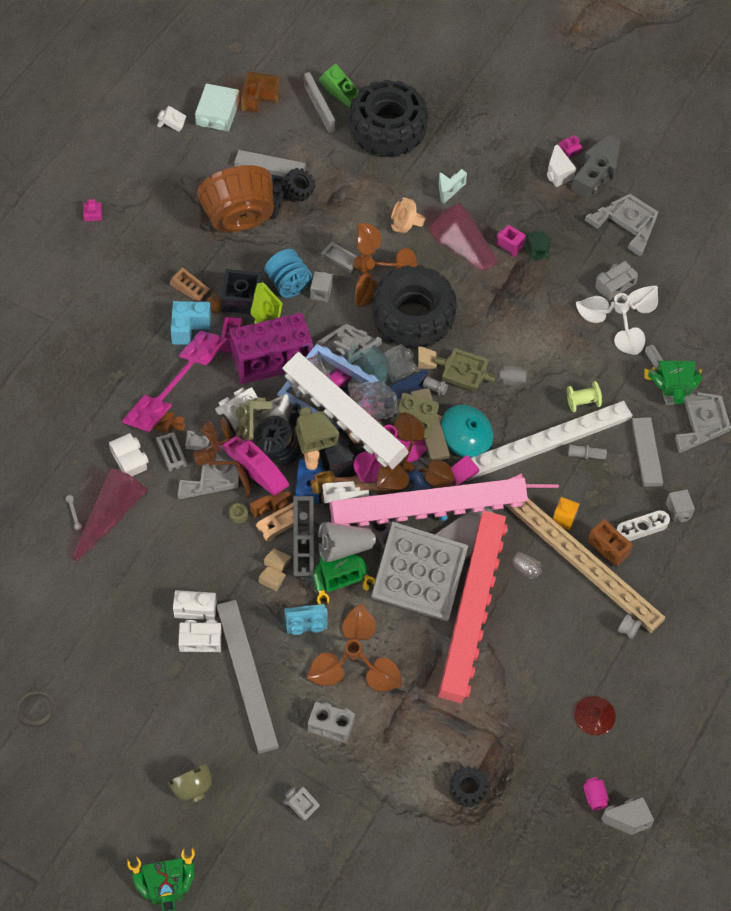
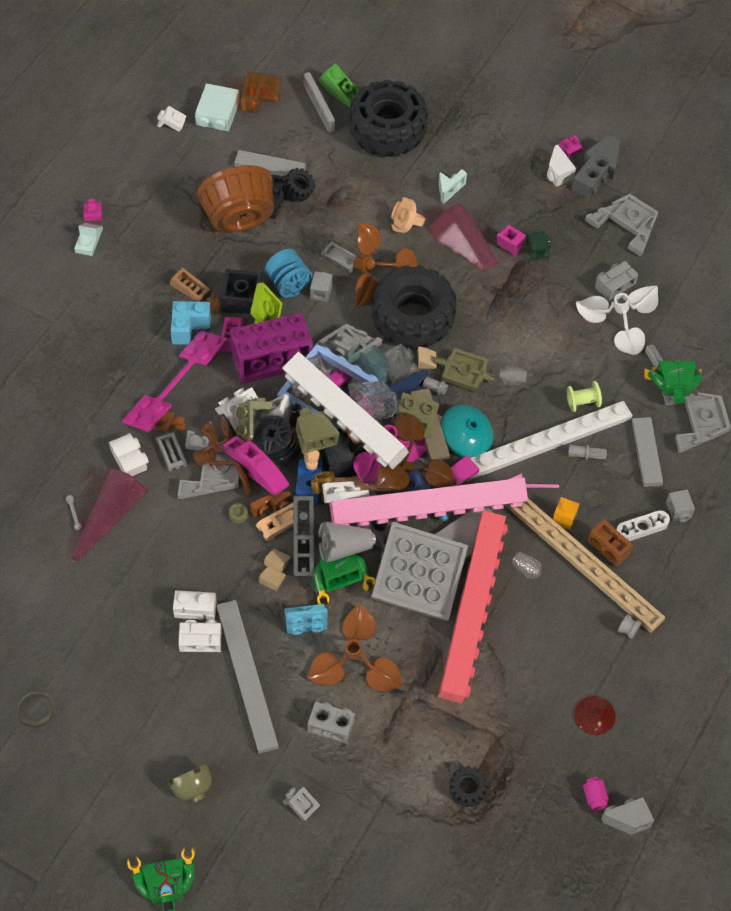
(88, 238): none -> light aqua slope

